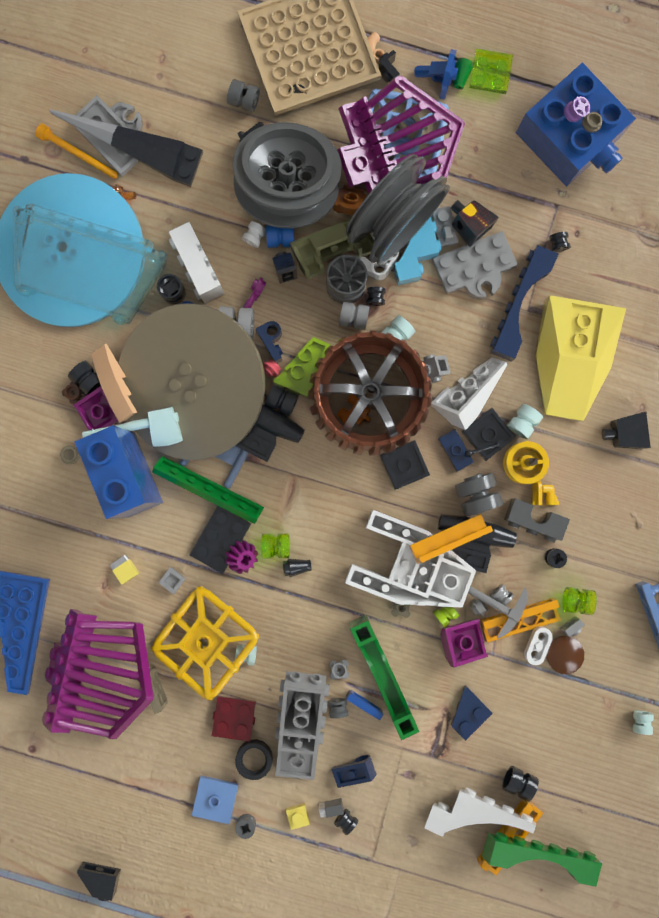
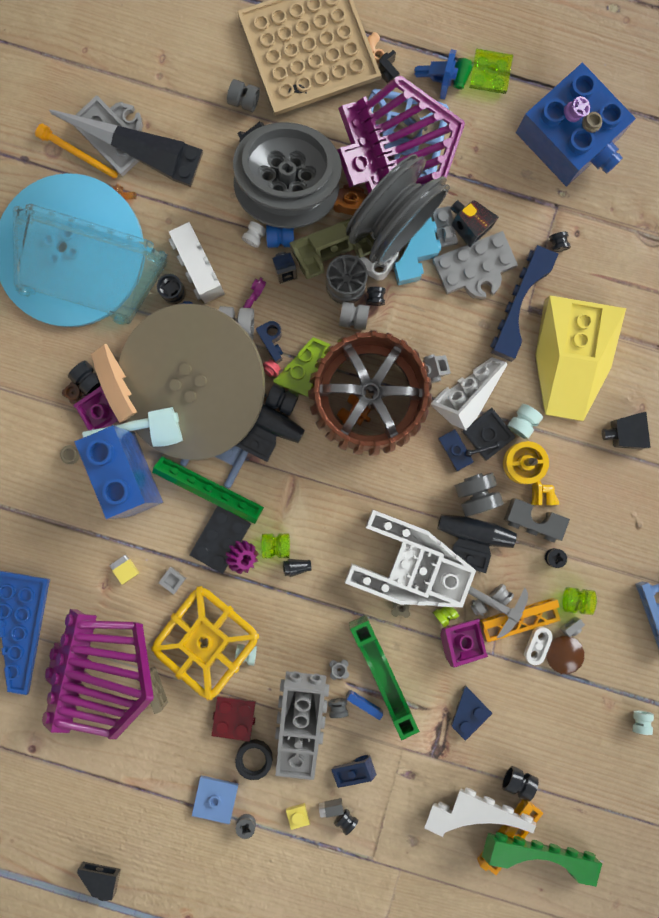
(400, 328): light aqua wheel -> none
(405, 465): black plate -> none
(449, 539): light orange fence -> none

